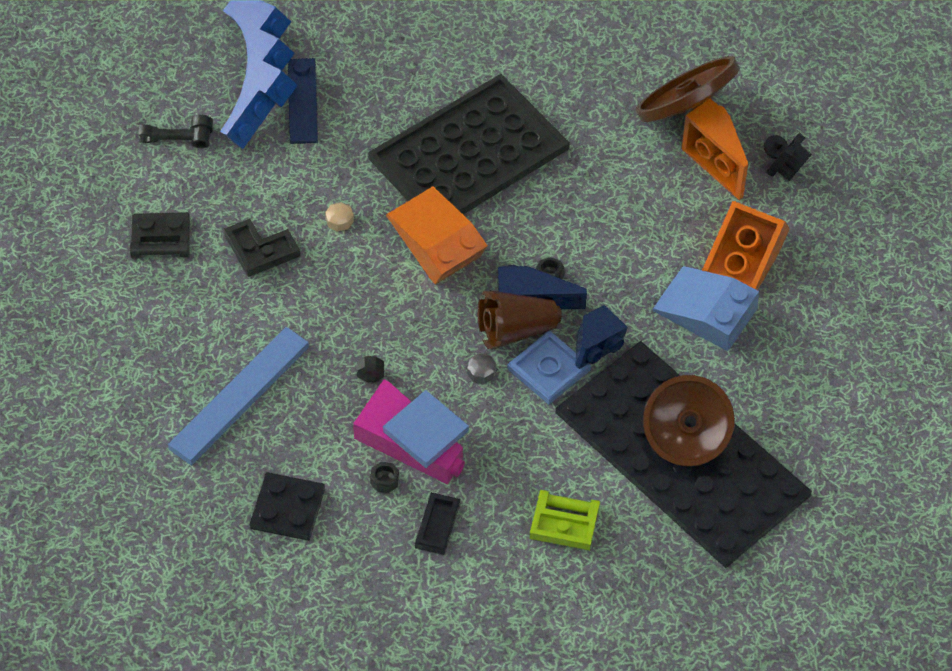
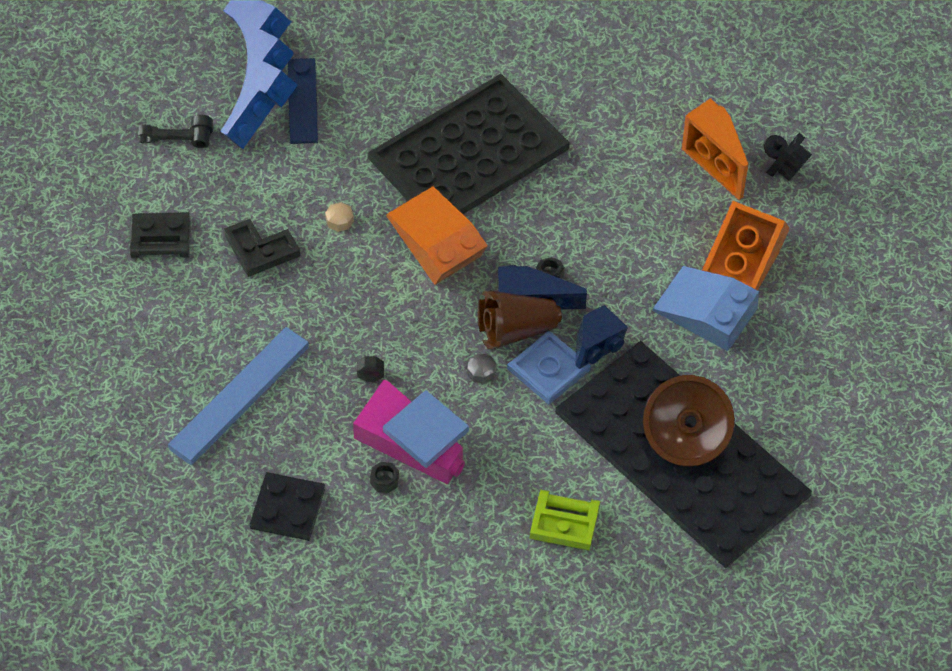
(437, 523): black tile -> none
(688, 90): reddish brown dish -> none

